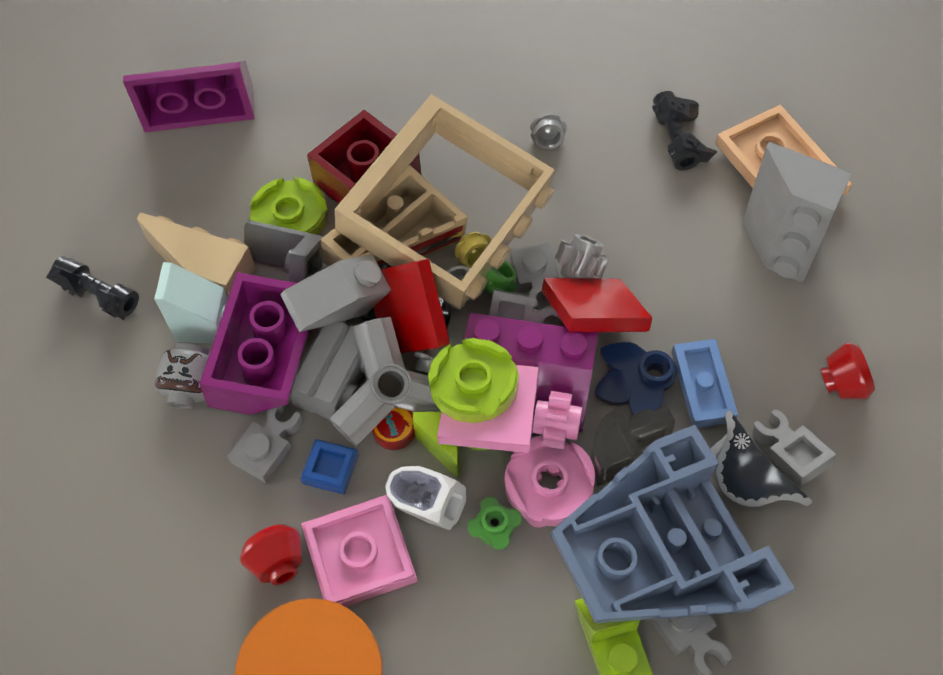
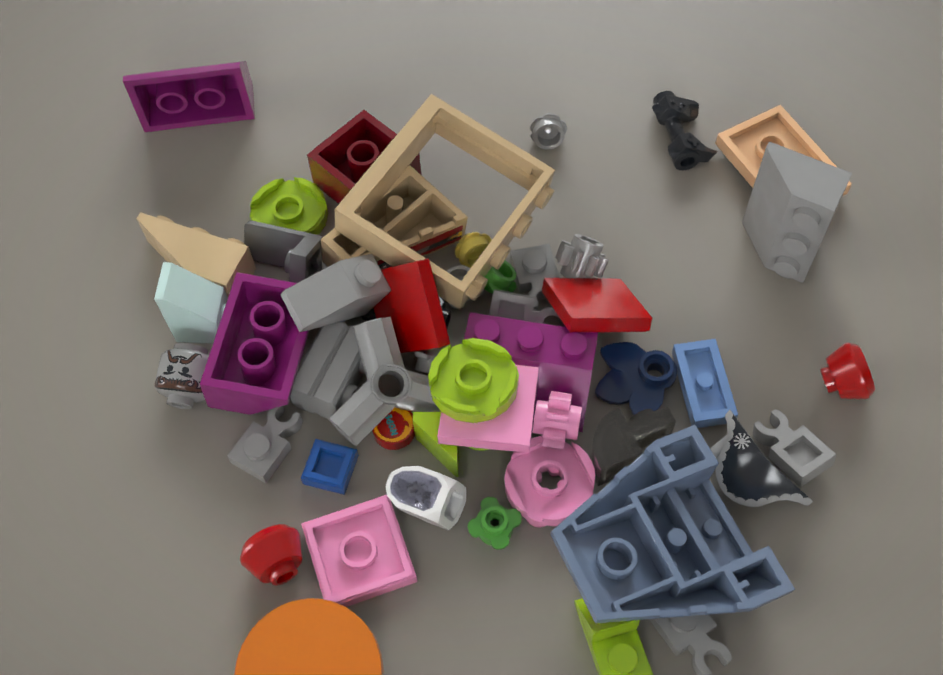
(76, 278): black piece -> none

